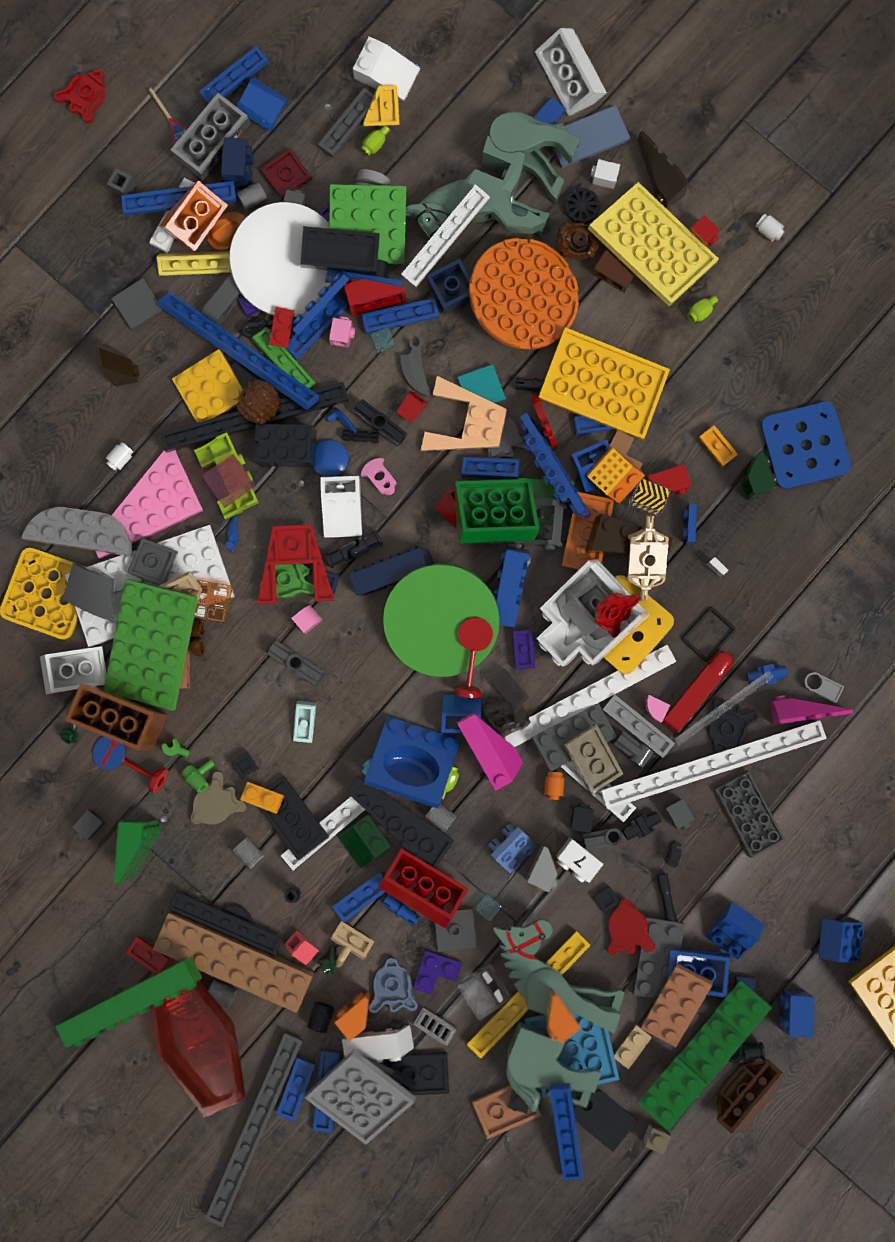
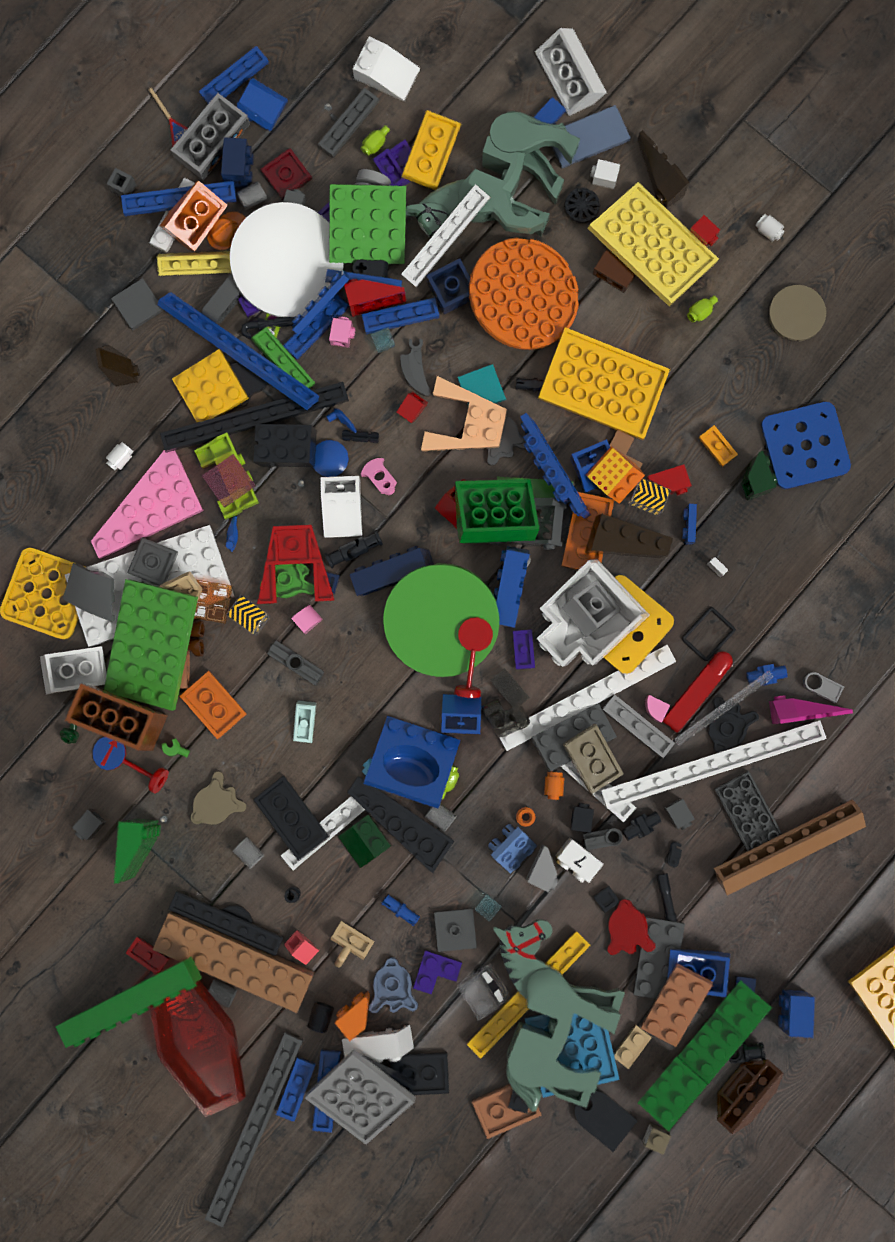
(79, 530): light grey plate -> none
(84, 93): red tile -> none
(195, 777): bright green piece -> none
(213, 705): none -> orange plate
(245, 765): black plate -> none
(248, 615): none -> piece
(258, 401): reddish brown hair -> none
(261, 797): light orange plate -> none
(281, 327): red plate -> none
(327, 965): dark green plate -> none
(339, 250): black slope -> none
(359, 898): blue plate -> none
(383, 107): yellow wing -> none
(388, 430): black piece -> none
(393, 162): none -> dark purple slope
(423, 888): red brick -> none
(431, 150): none -> yellow tile
(445, 1024): light grey slope -> none
(490, 468): blue plate -> none
(492, 751): dark pink wedge -> none
(530, 821): none -> orange plate
(543, 420): red tile -> none
(559, 1019): orange slope -> none
(566, 1131): blue plate -> none
(569, 242): reddish brown hair -> none
(587, 426): blue tile -> none
(613, 611): red tile -> none
(636, 751): dark grey piece -> none
(642, 544): tan plate -> none
(735, 930): blue slope -> none
(790, 847): none -> medium nougat brick
(797, 313): none -> dark tan tile
(841, 940): blue slope -> none

